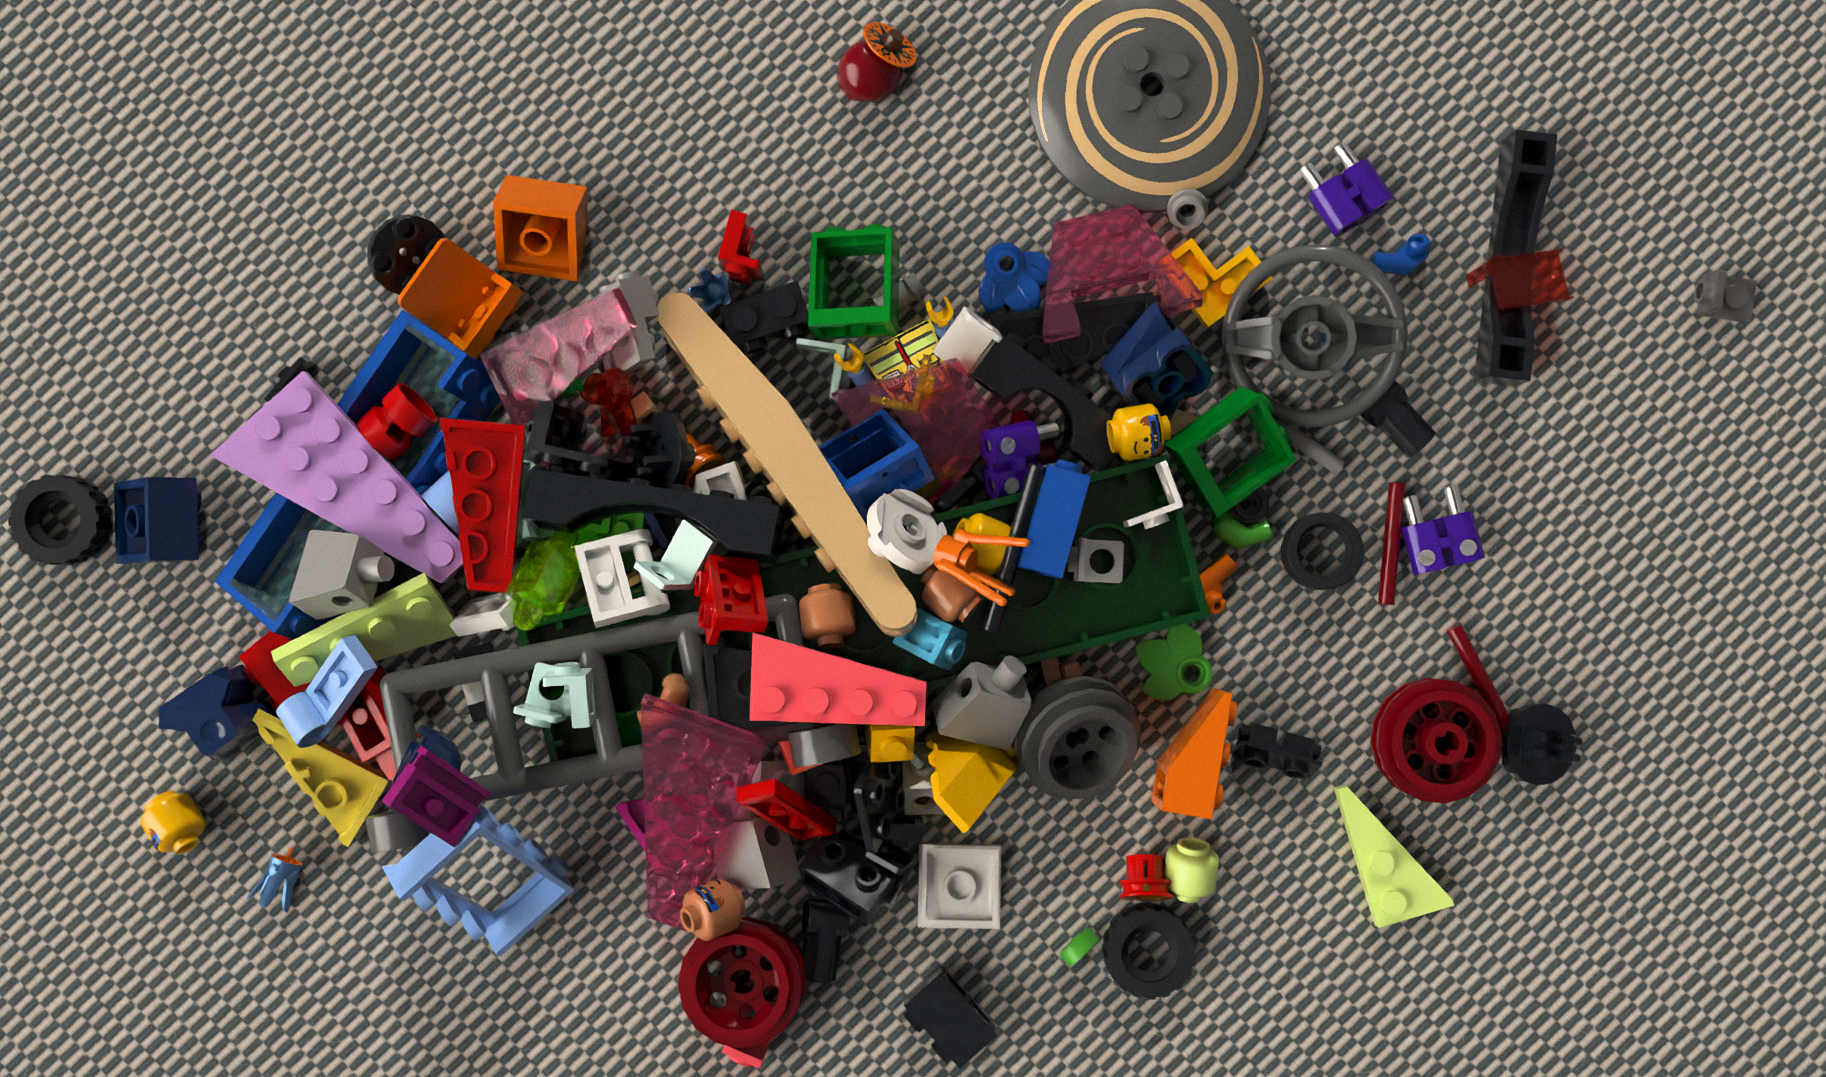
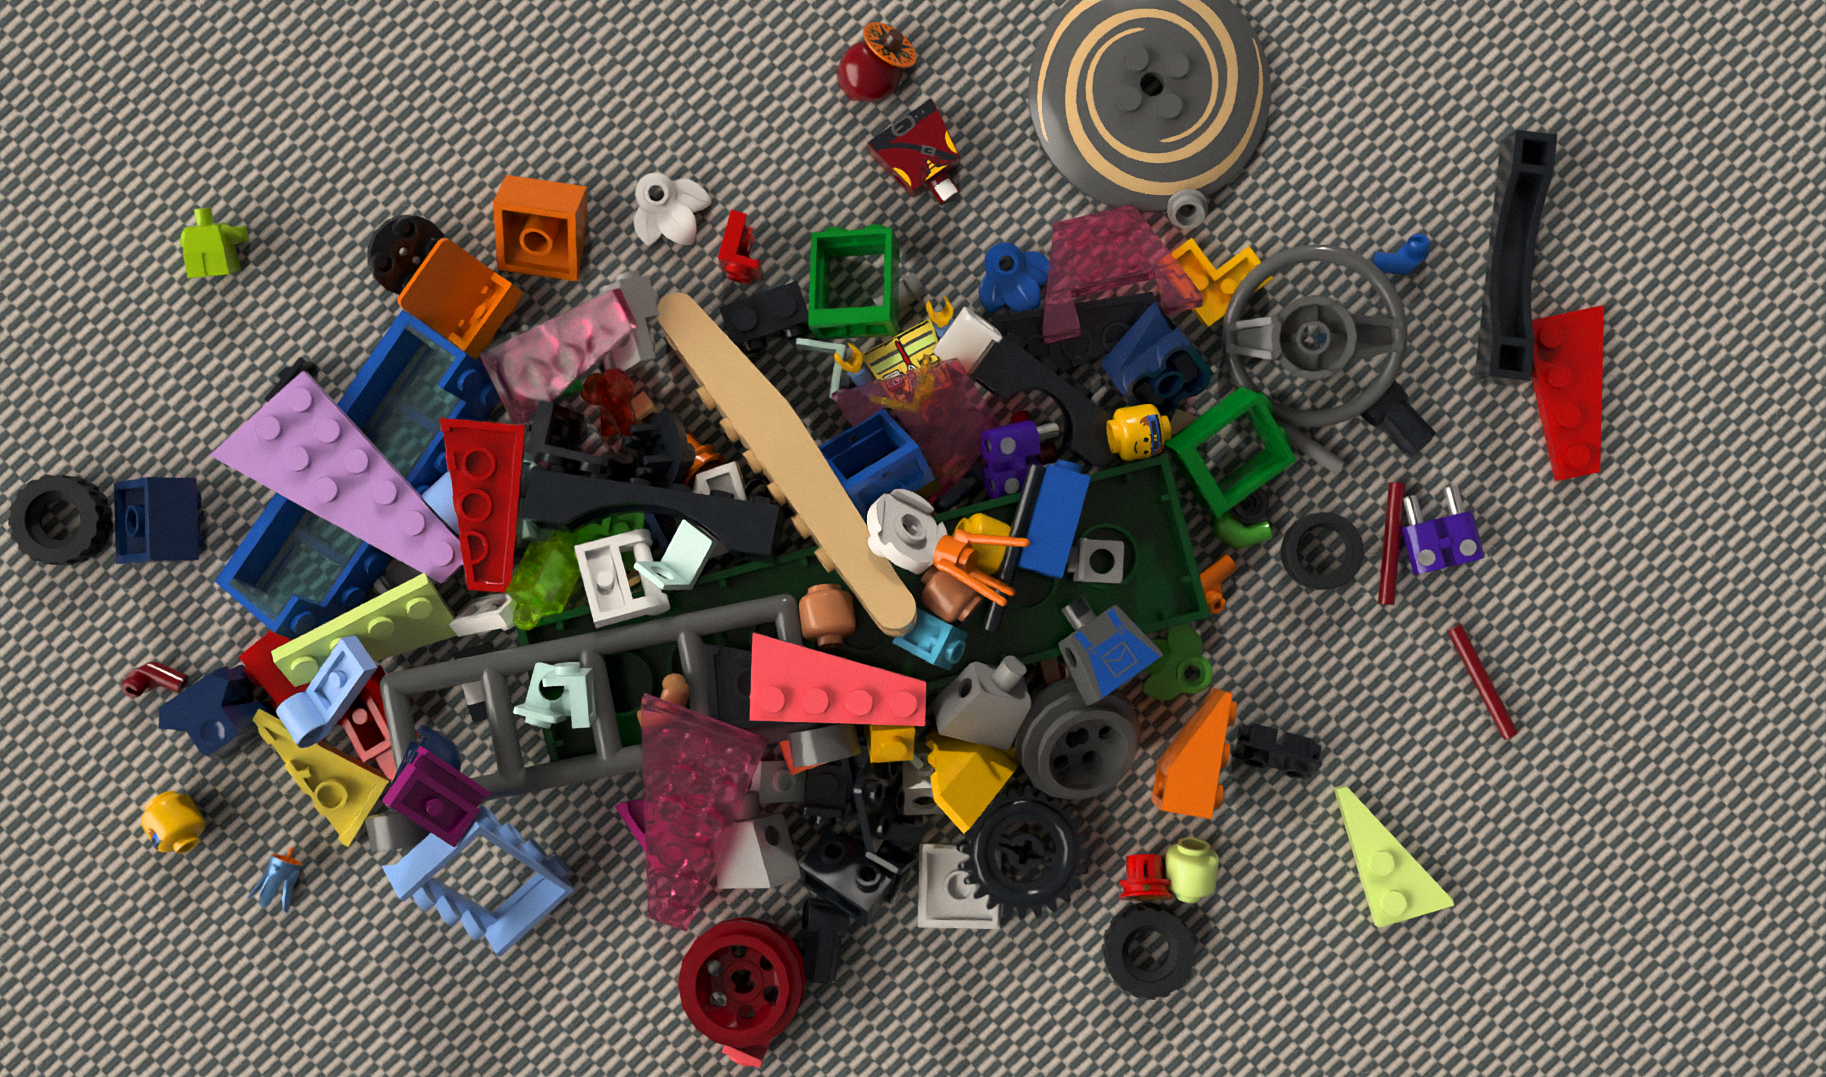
(152, 676): none -> dark red arm
(211, 246): none -> lime piece
(338, 574): light grey torso -> none
(393, 425): red wheel -> none
(673, 213): none -> white plate
(712, 909): nougat head -> none
(714, 290): flat silver piece -> none
(730, 596): red bracket -> none
(786, 809): red tile -> none
(919, 153): none -> dark red torso
(948, 1017): black brick -> none
(1062, 863): none -> black gear
(1079, 946): bright green tile -> none
(1104, 649): none -> torso
(1160, 515): white bracket -> none
(1349, 197): dark purple piece -> none
(1470, 749): dark red wheel -> none
(1524, 279): clear red piece -> none
(1539, 743): black plate -> none
(1569, 389): none -> red wing
(1725, 296): flat silver bracket -> none

